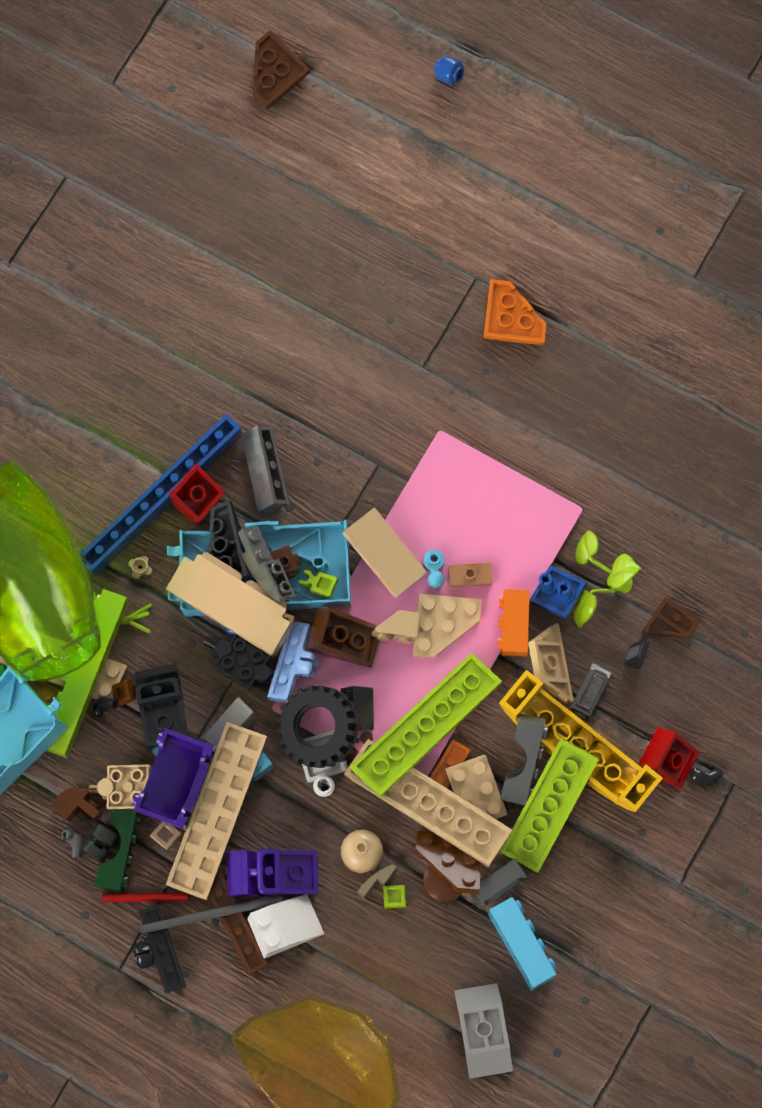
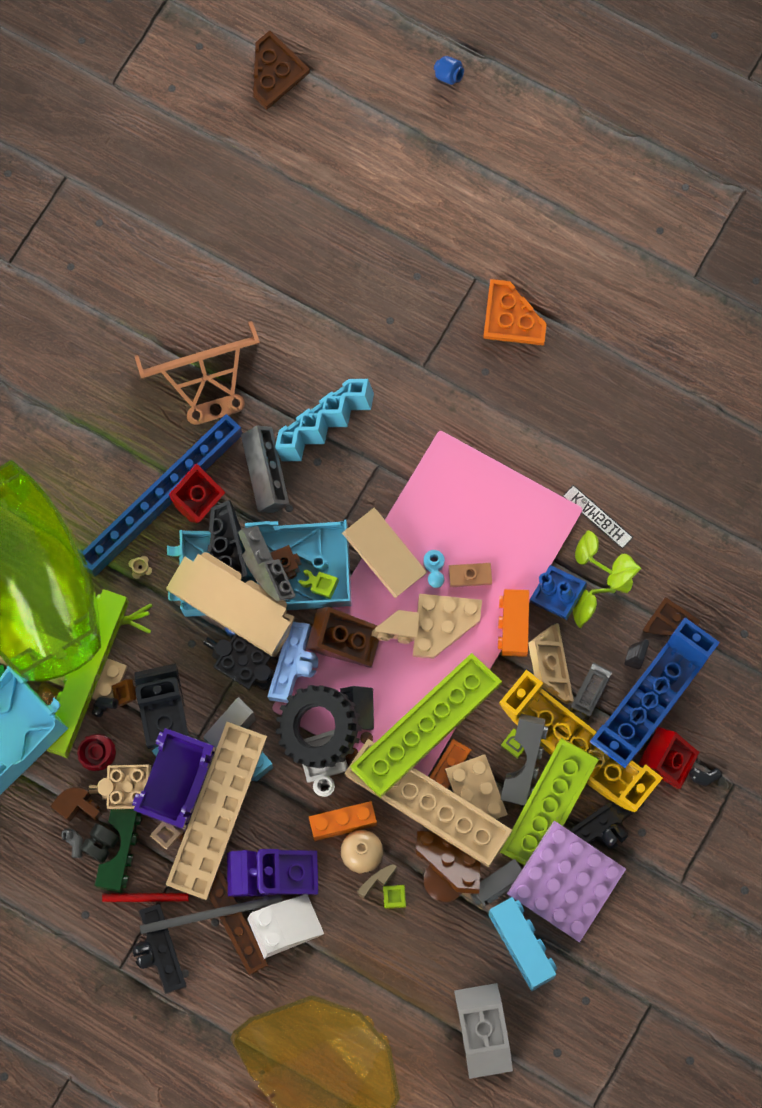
(96, 752): none -> dark red piece
(229, 404): none -> nougat piece
(330, 412): none -> medium azure brick
(343, 821): none -> orange brick
(512, 745): none -> lime tile
(566, 881): none -> lavender plate
(598, 517): none -> clear sticker
(604, 825): none -> black plate
(655, 693): none -> blue slope

